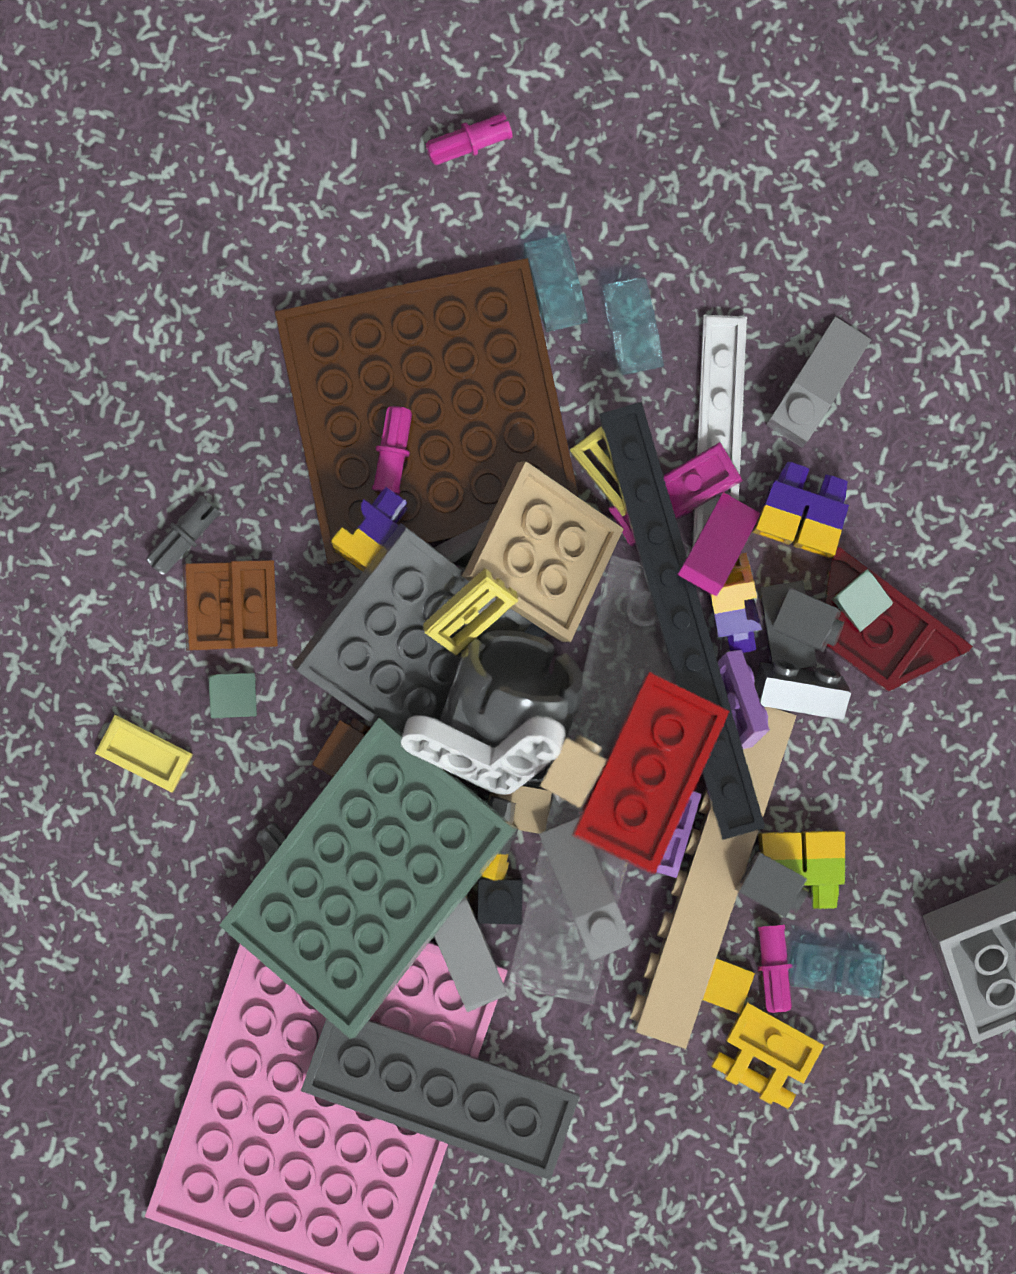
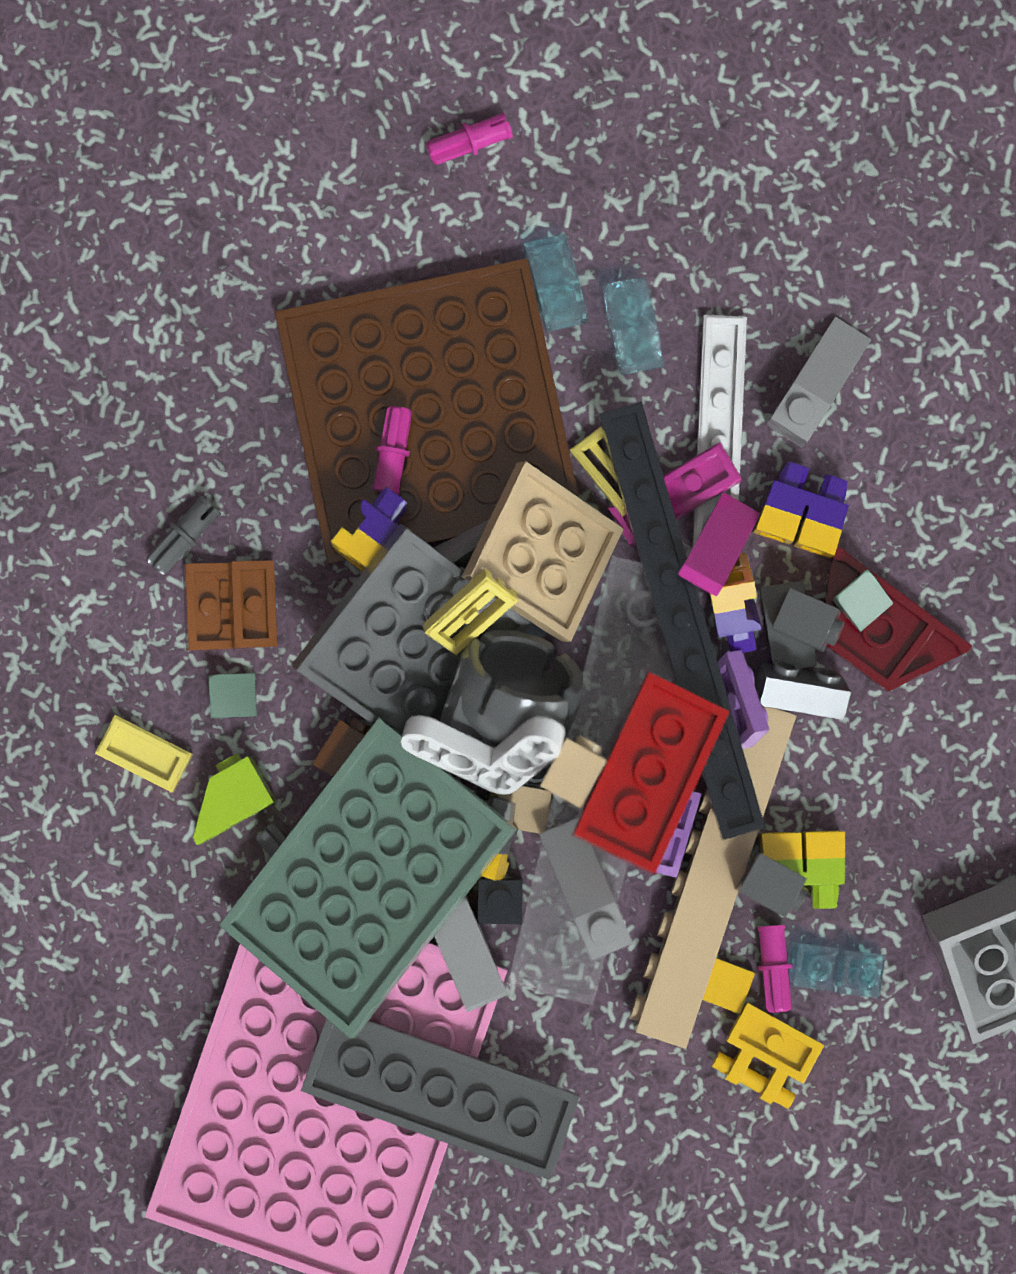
(232, 797): none -> lime slope

